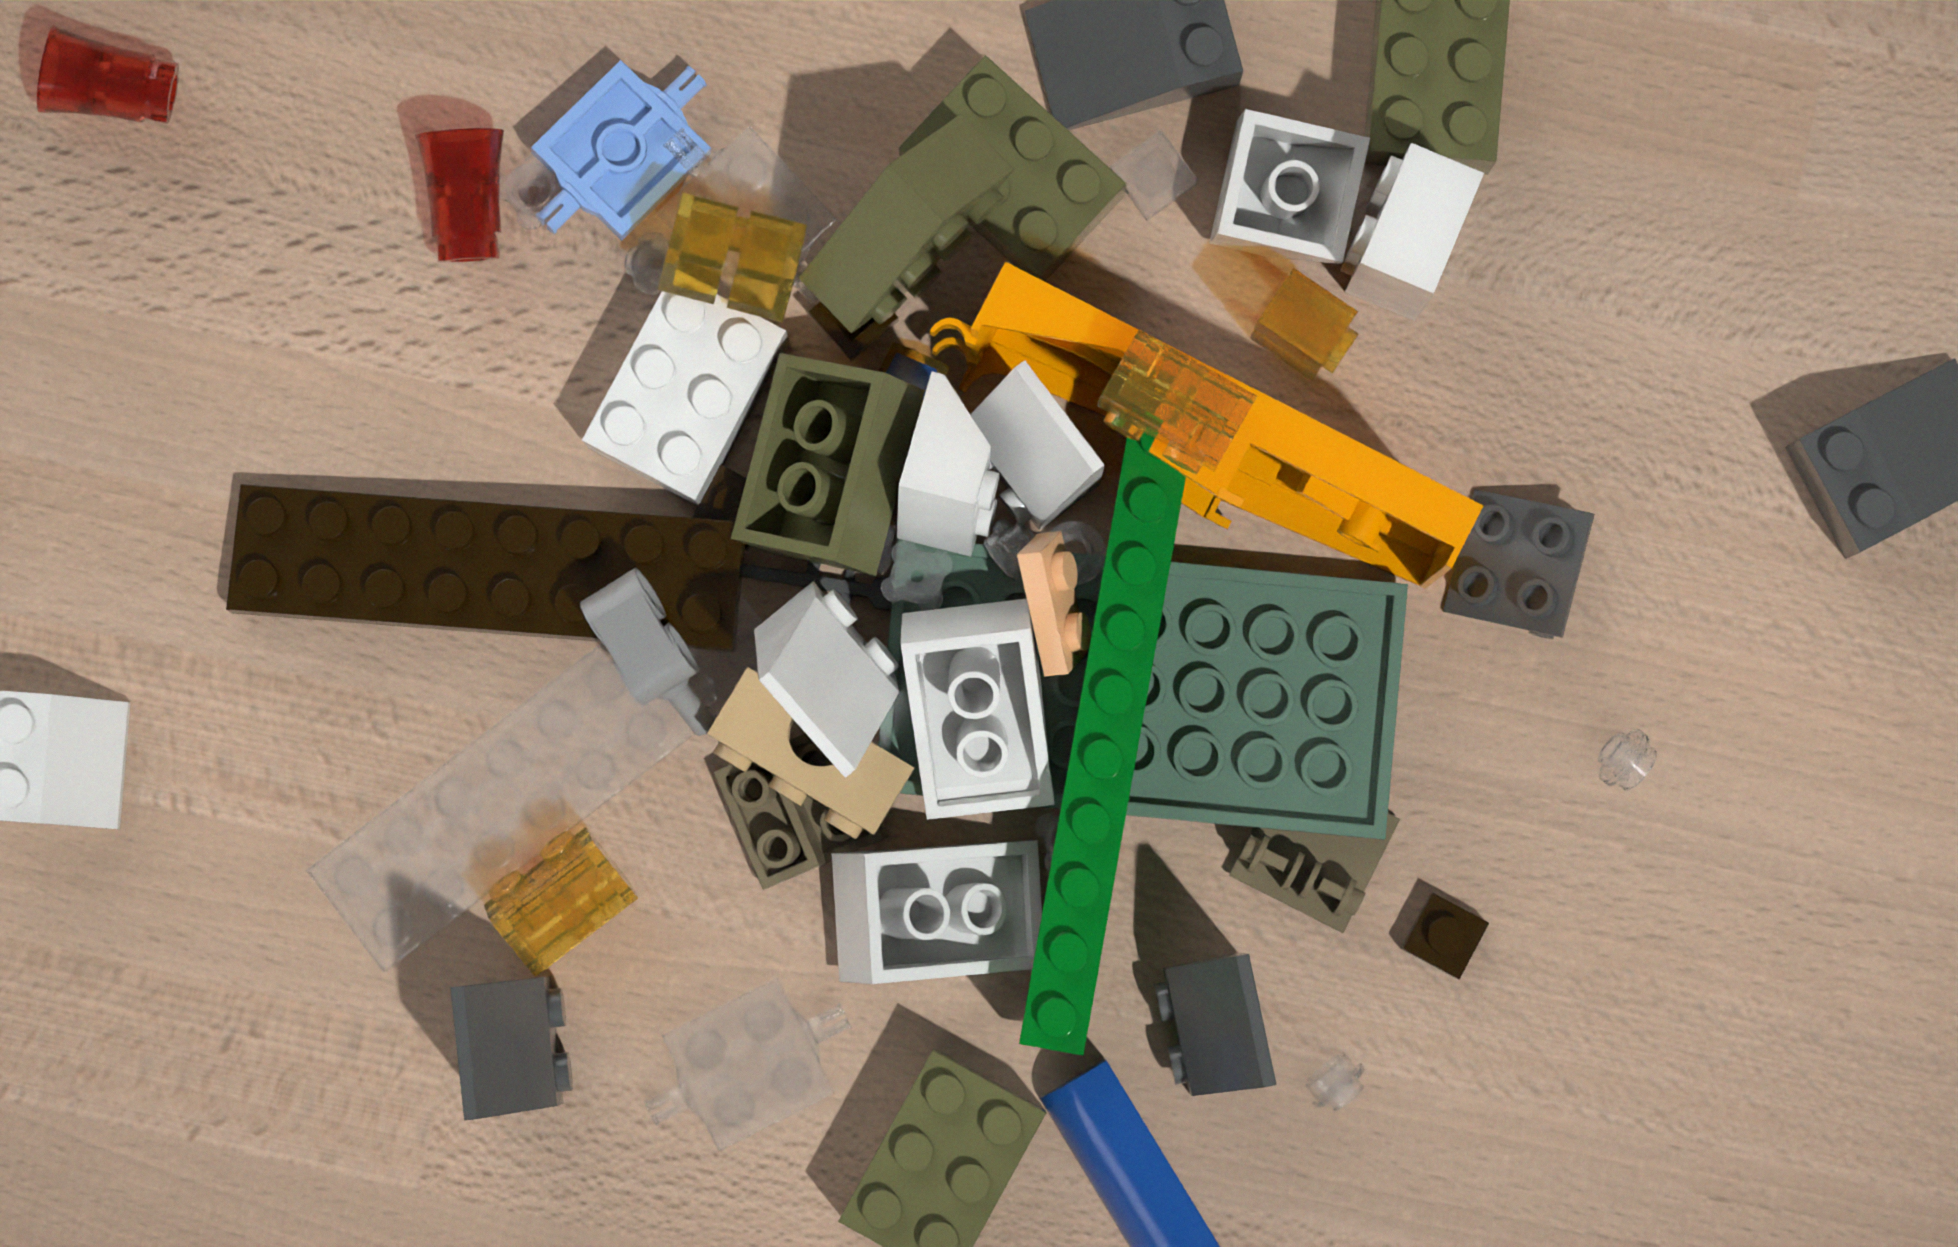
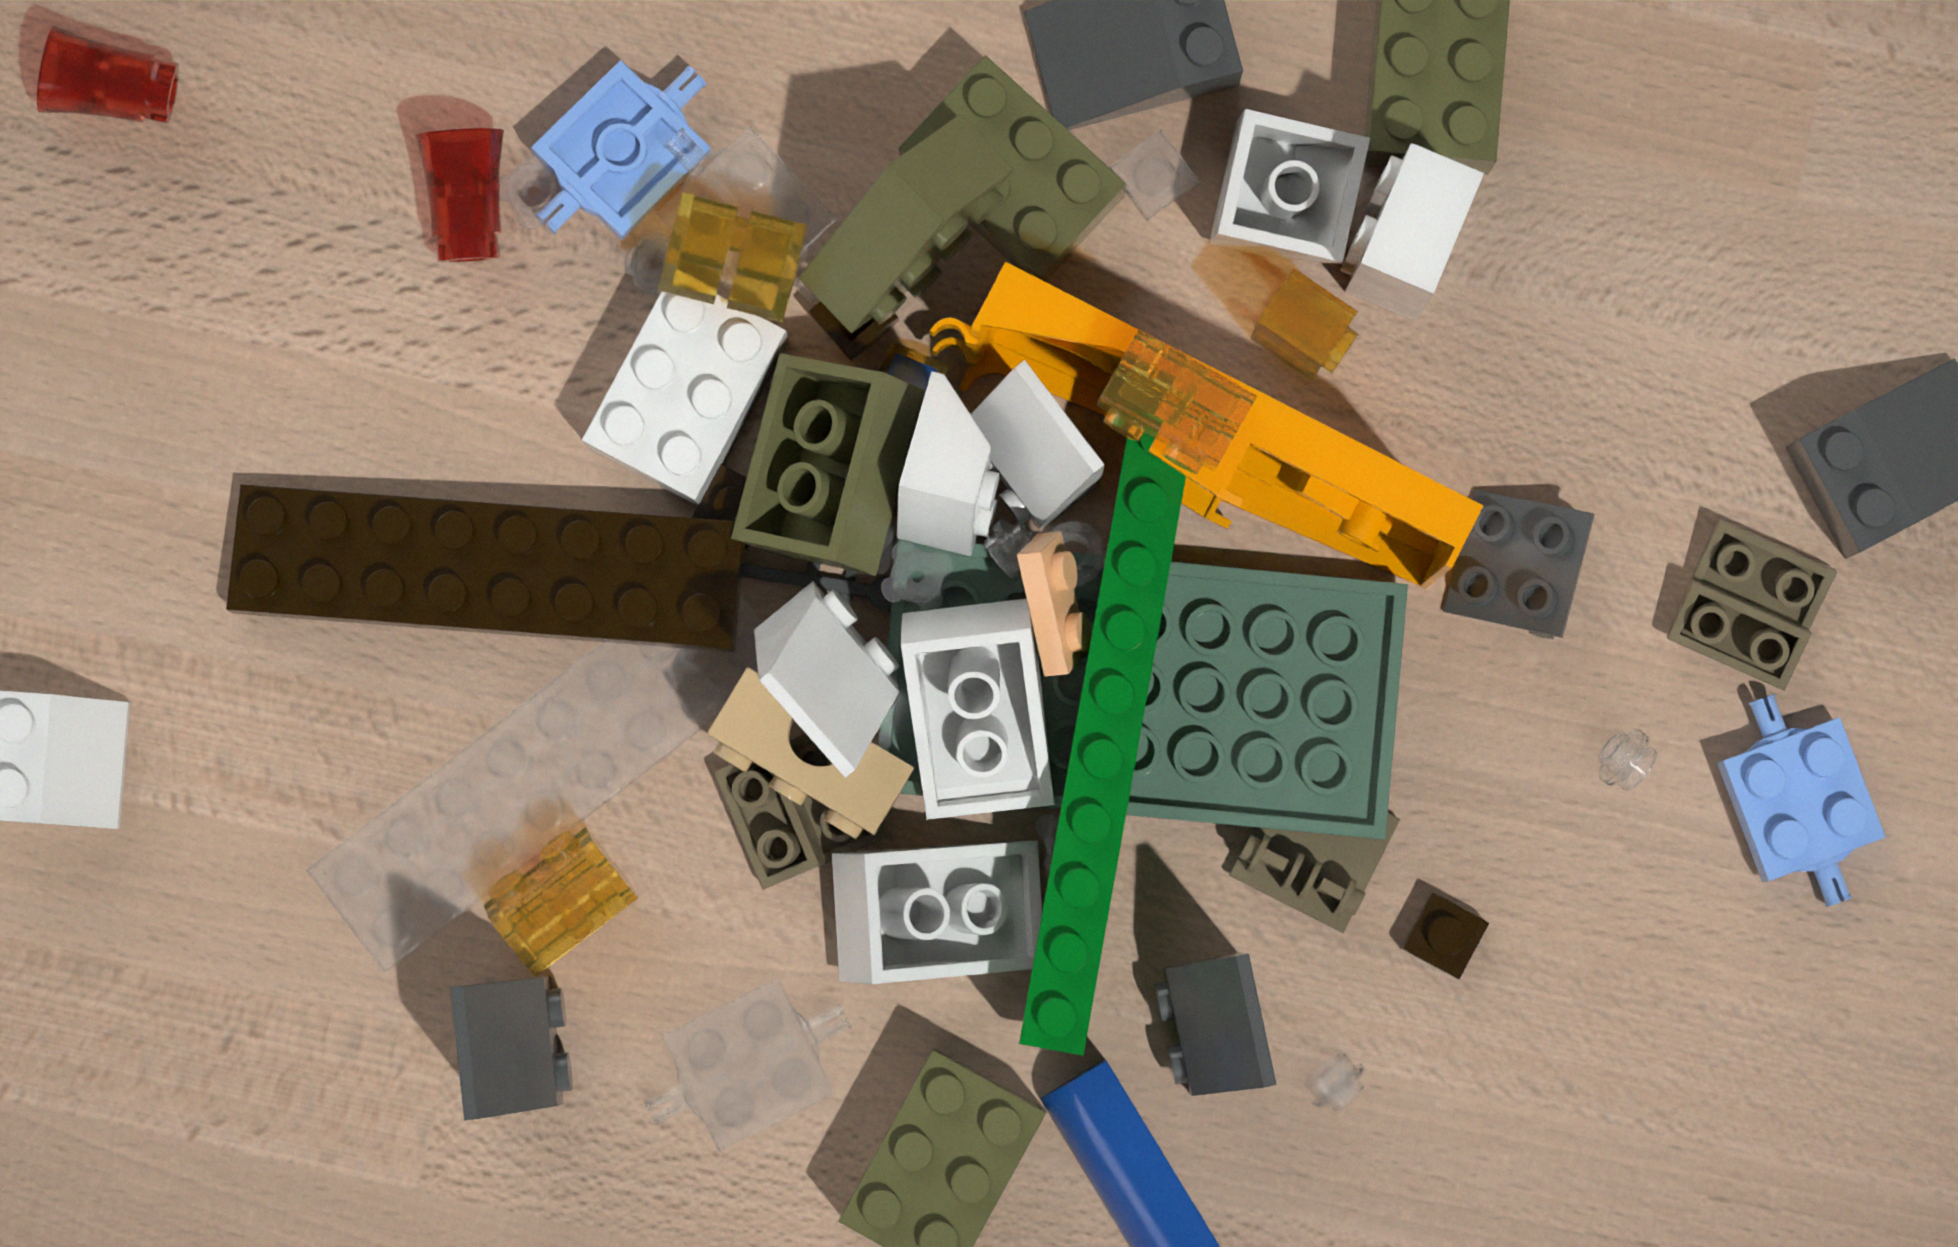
(645, 653): light grey beam -> none
(1751, 604): none -> dark tan slope
(1801, 800): none -> light blue plate

